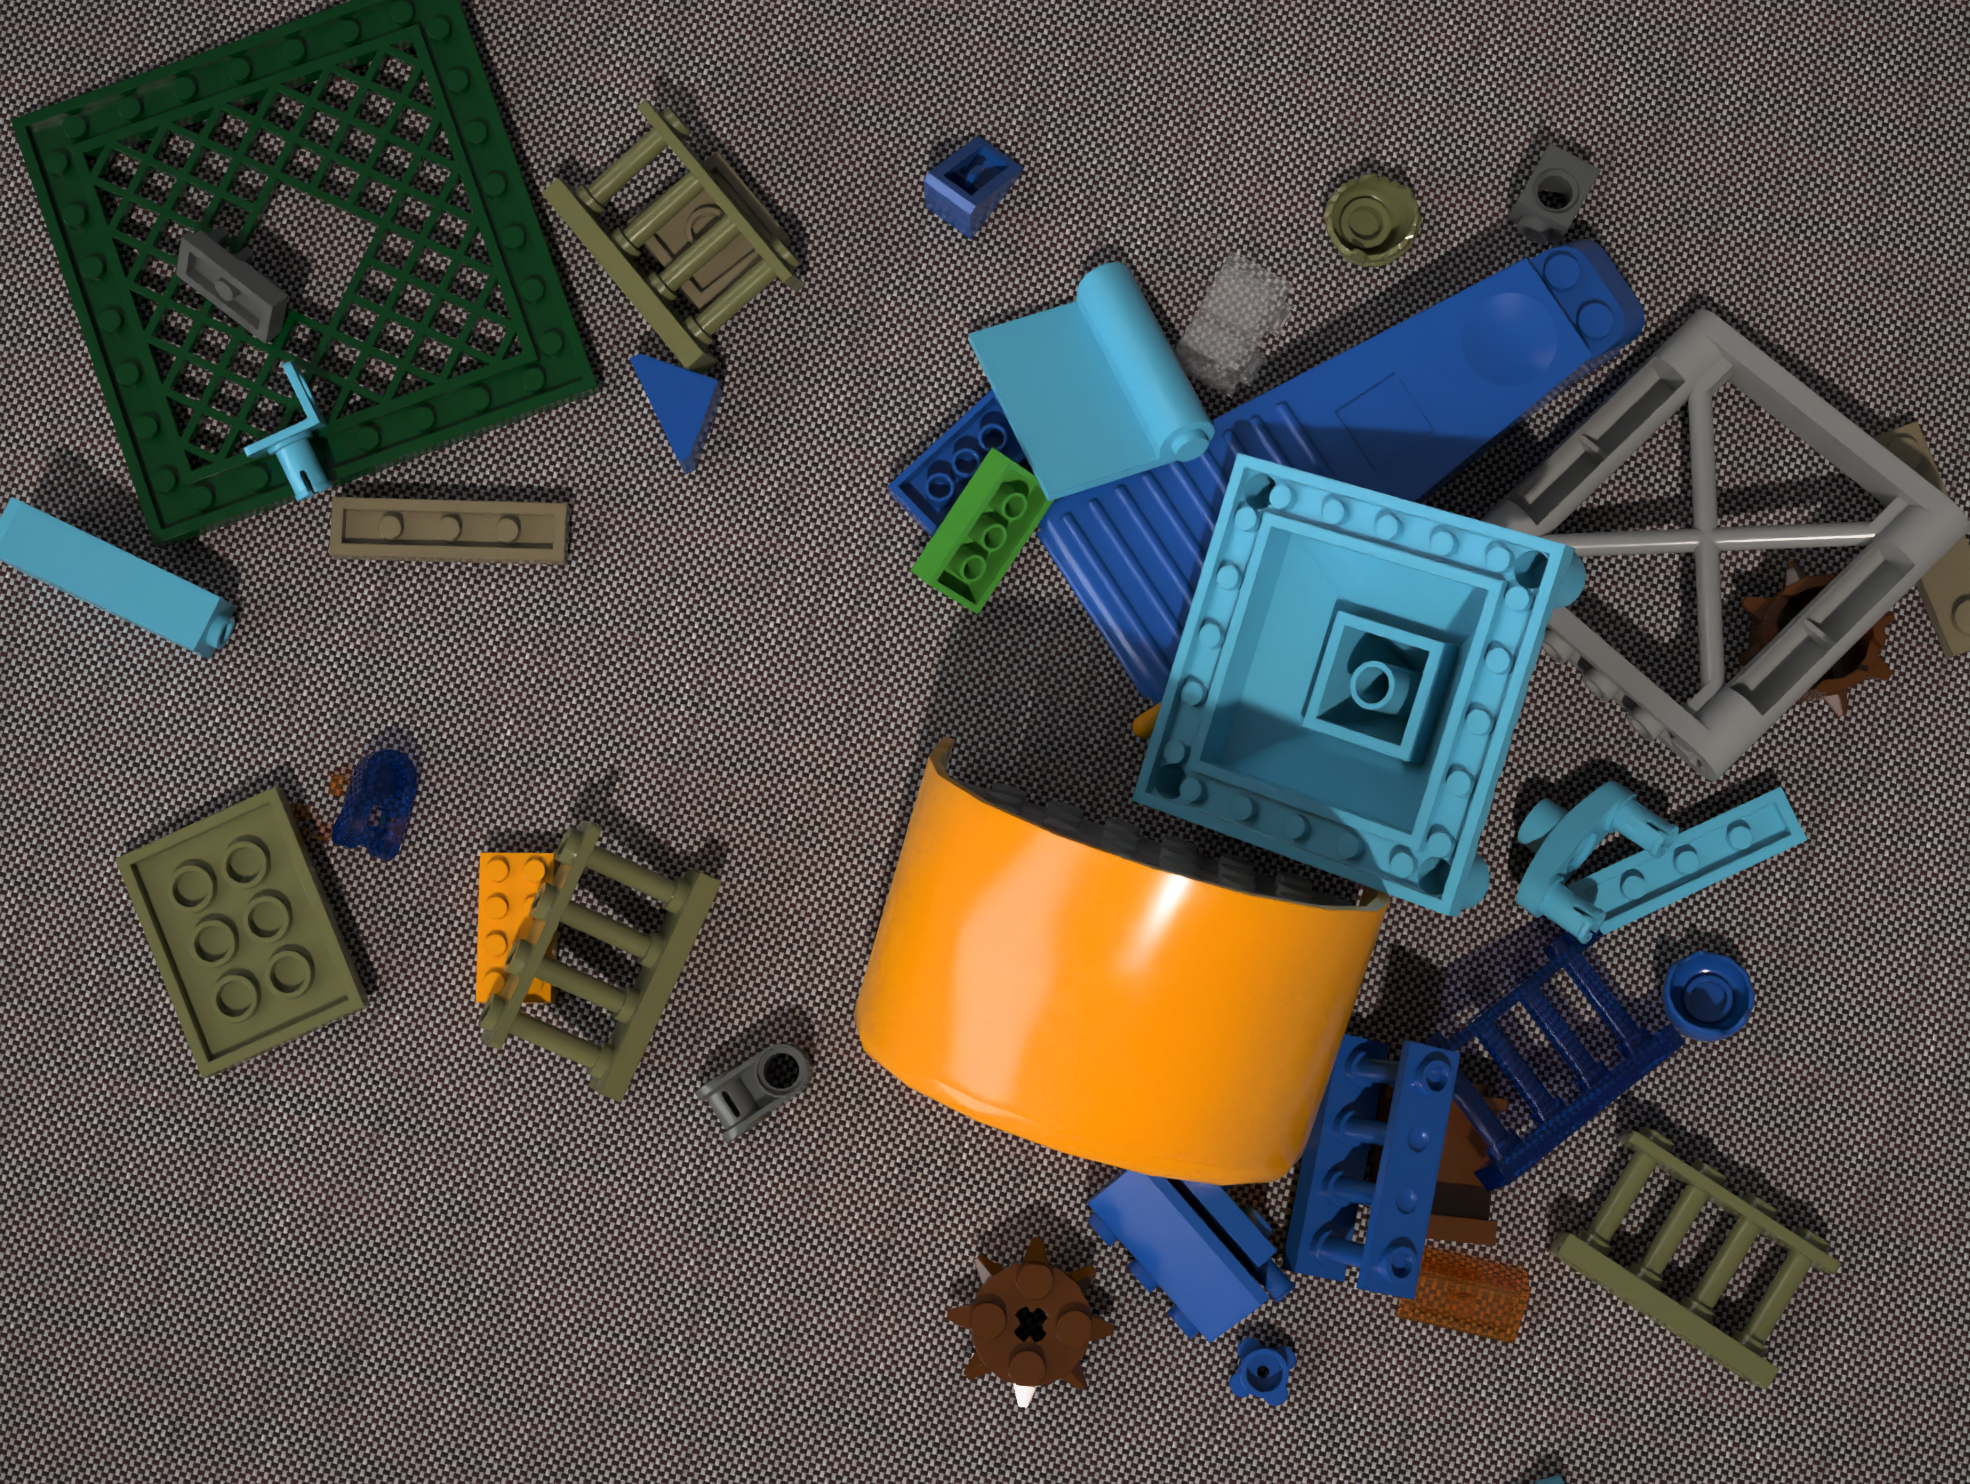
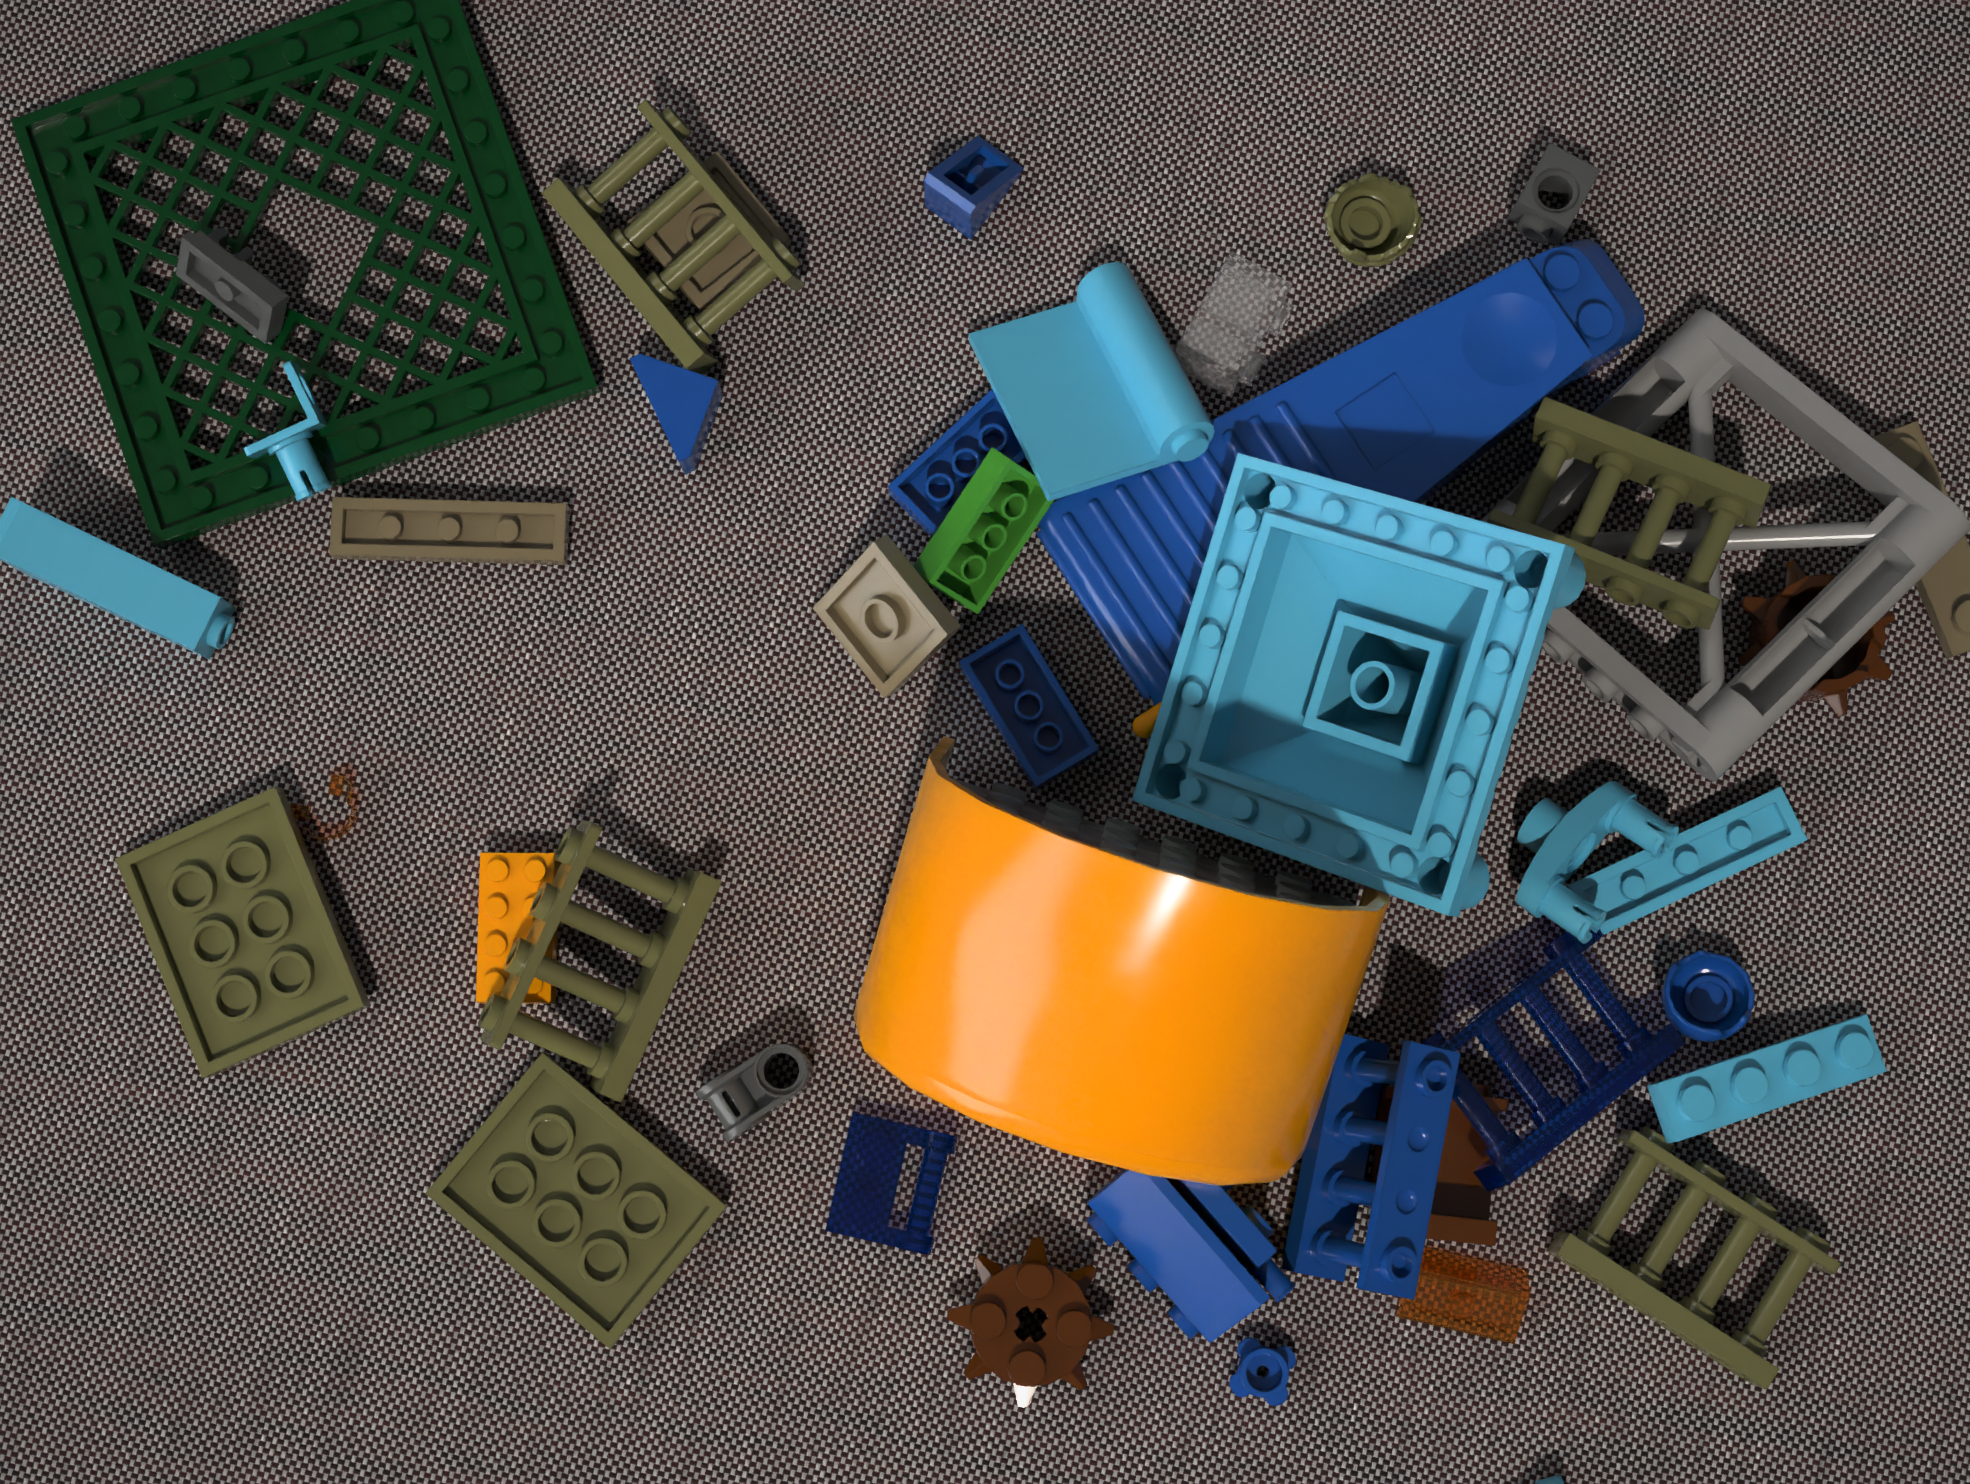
(382, 782): clear blue plate -> none
(577, 1200): none -> olive plate
(871, 1179): none -> clear blue plate
(886, 616): none -> dark tan plate
(1028, 707): none -> blue piece
(1674, 478): none -> olive fence
(1766, 1078): none -> medium azure plate

